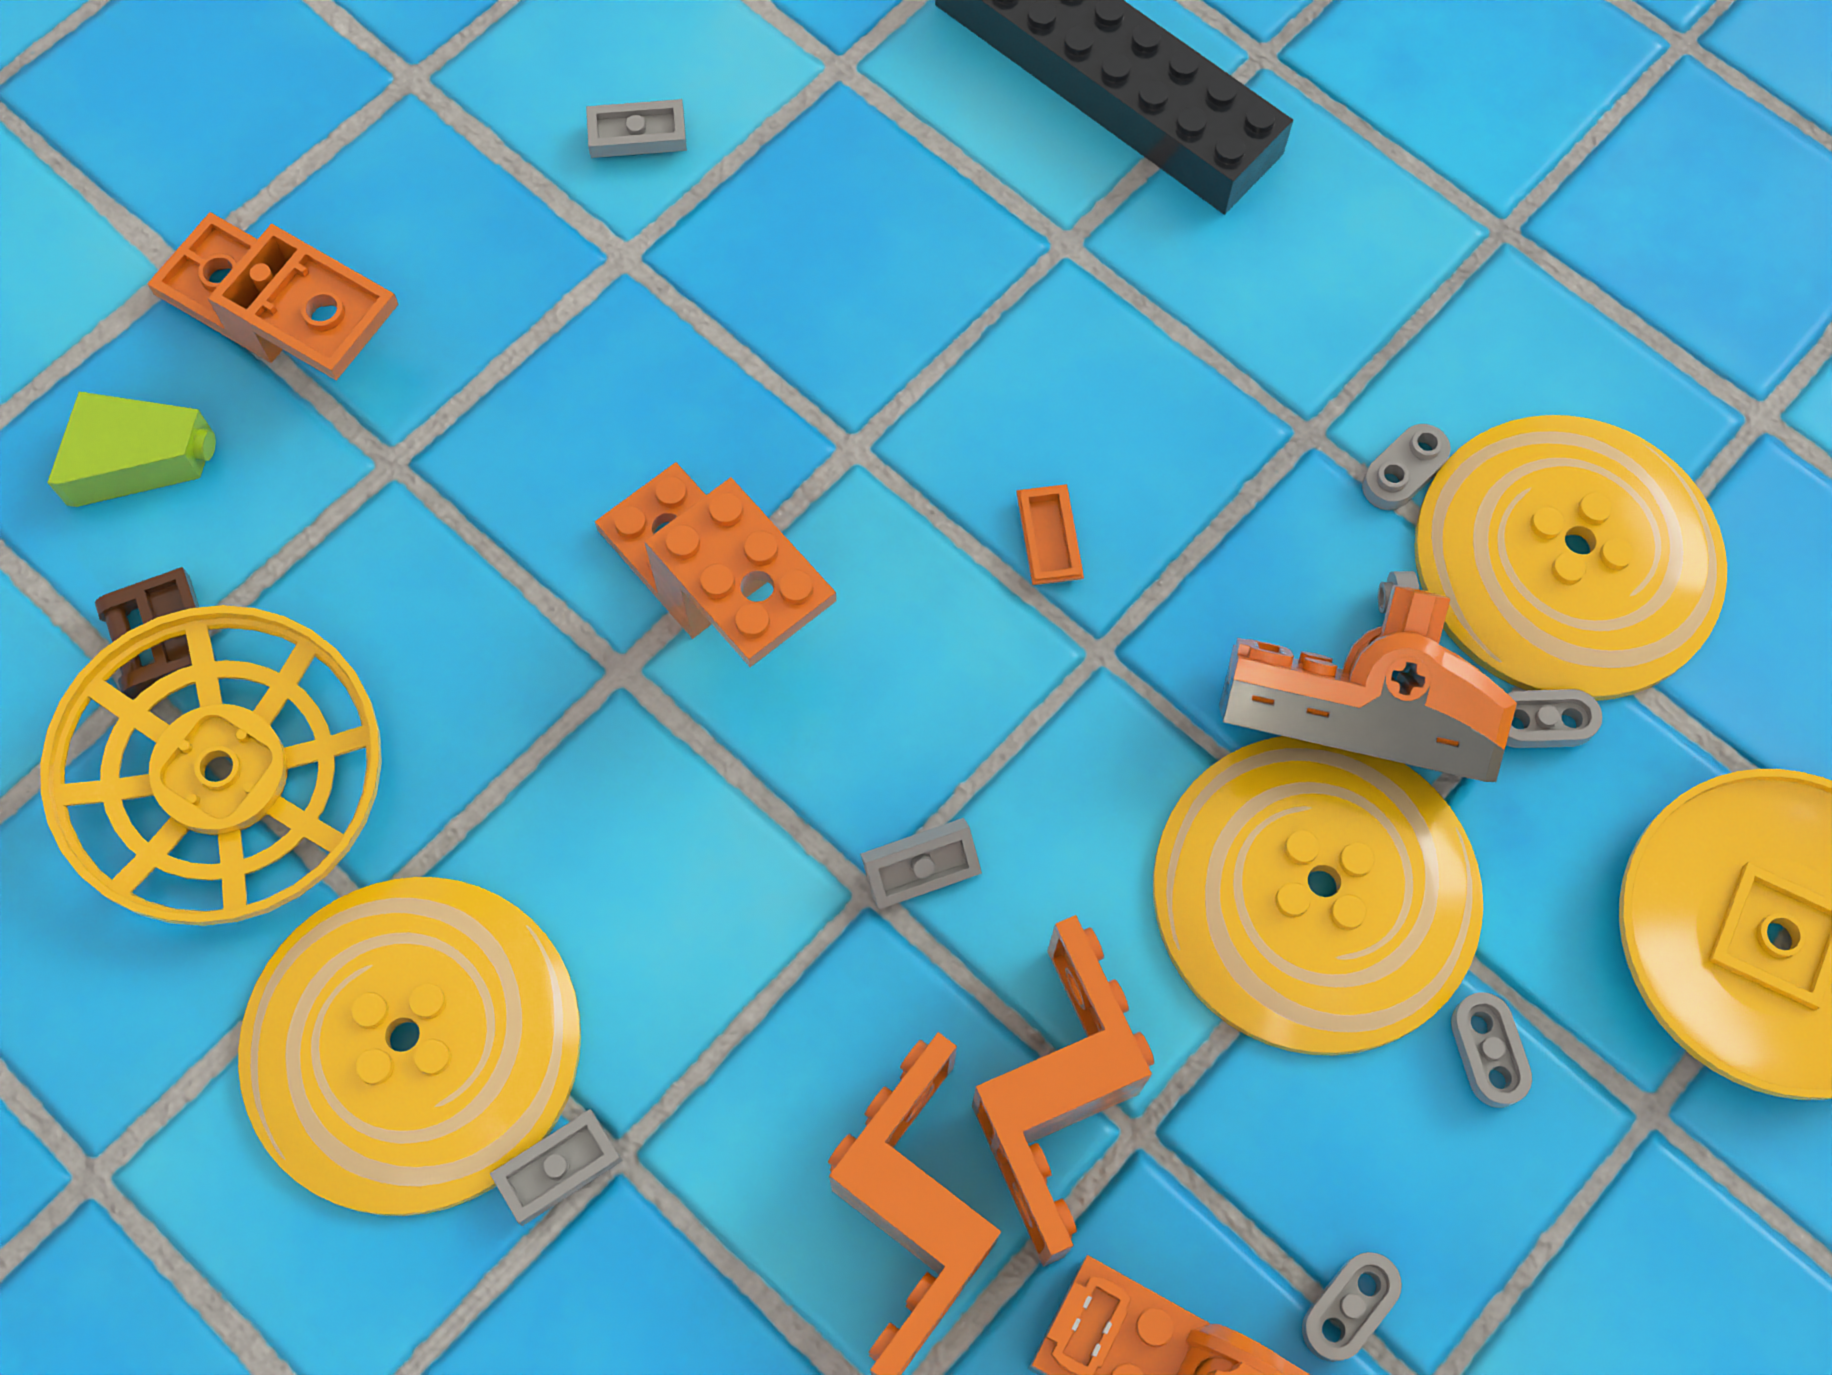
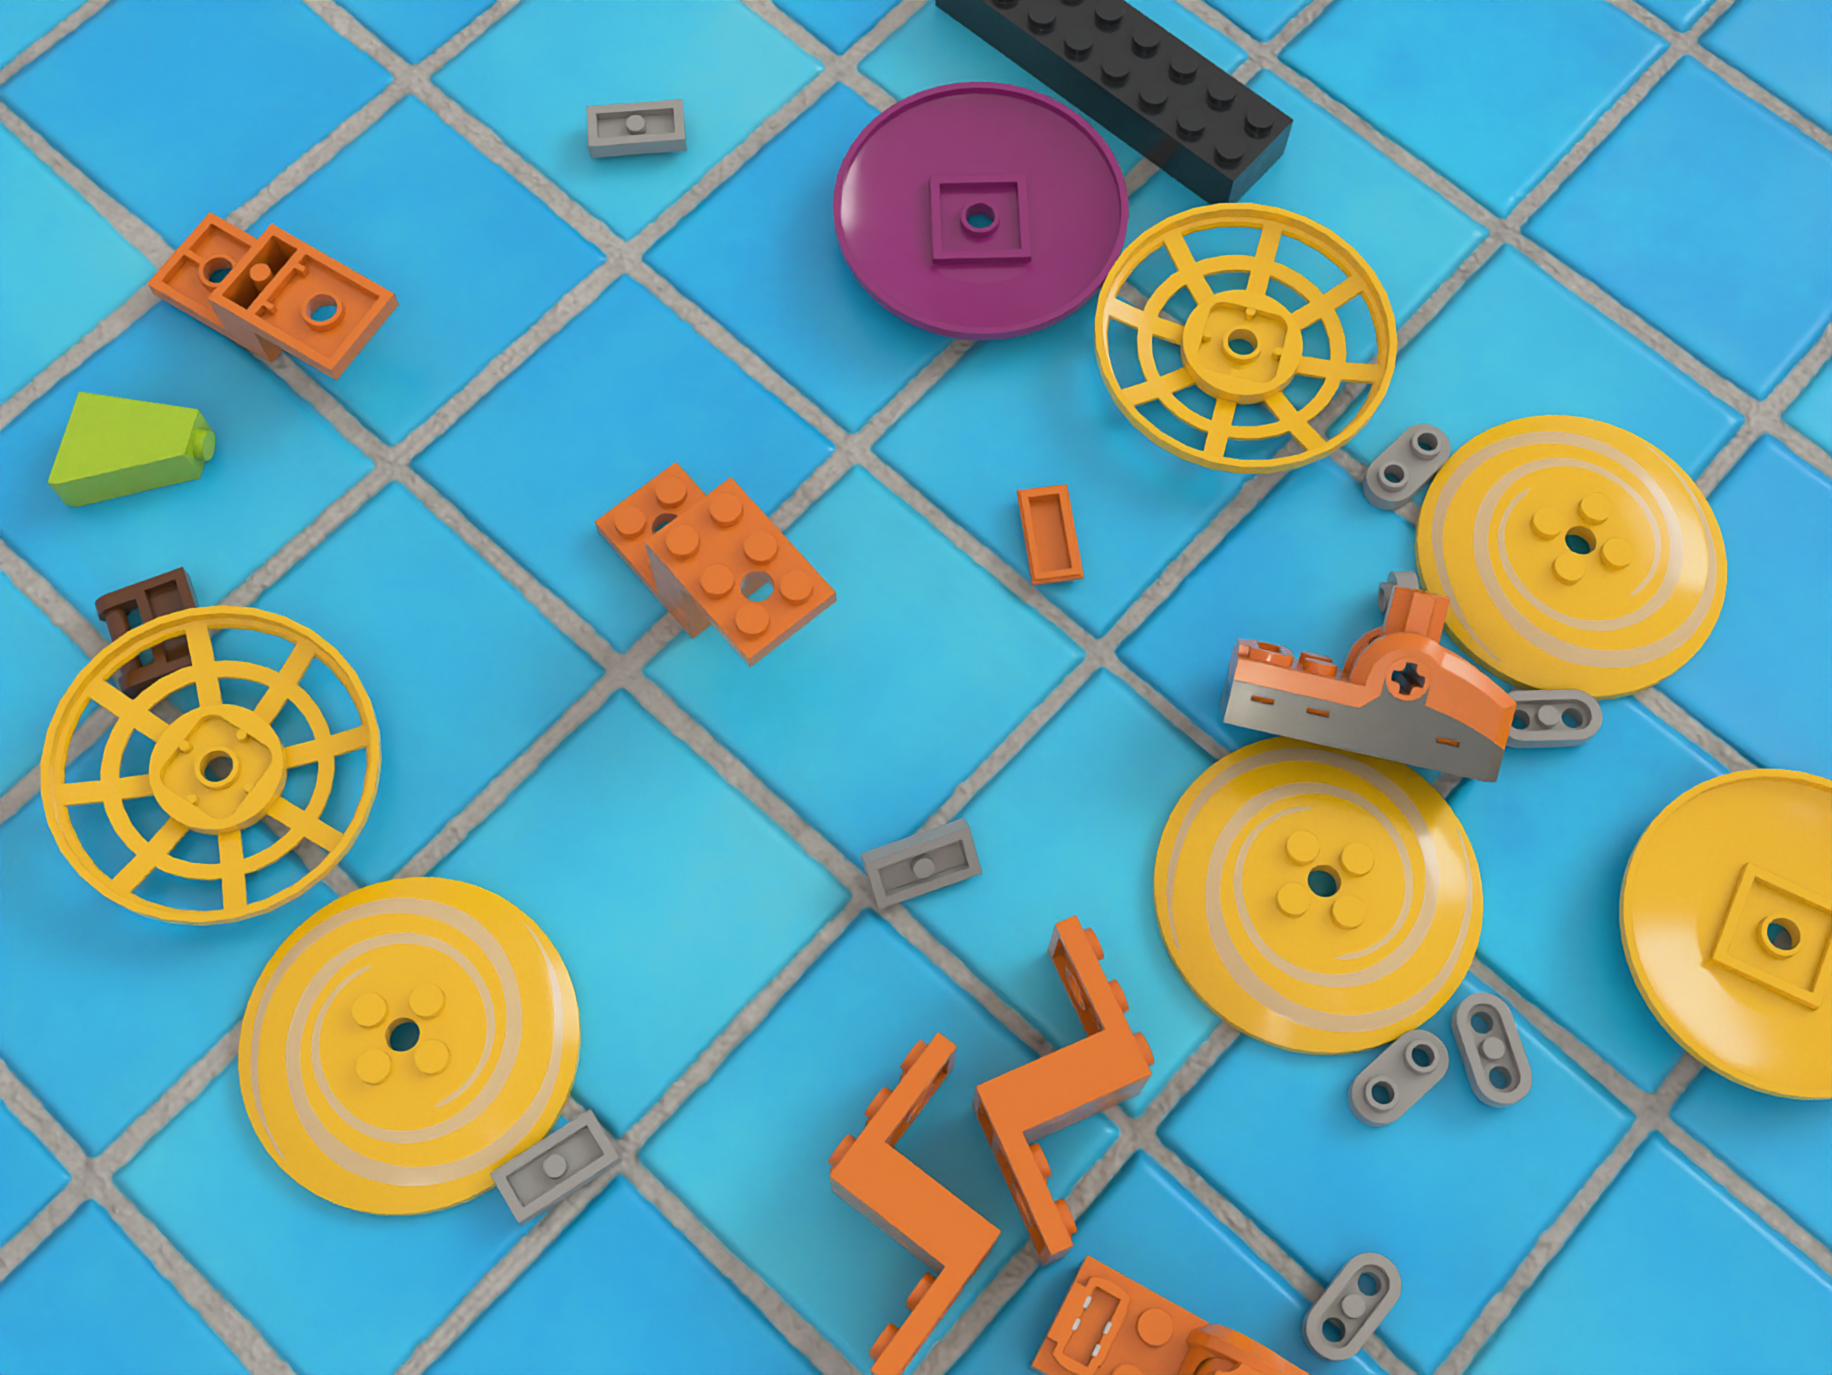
(991, 153): none -> magenta dish
(1249, 317): none -> yellow dish
(1399, 1076): none -> light grey plate

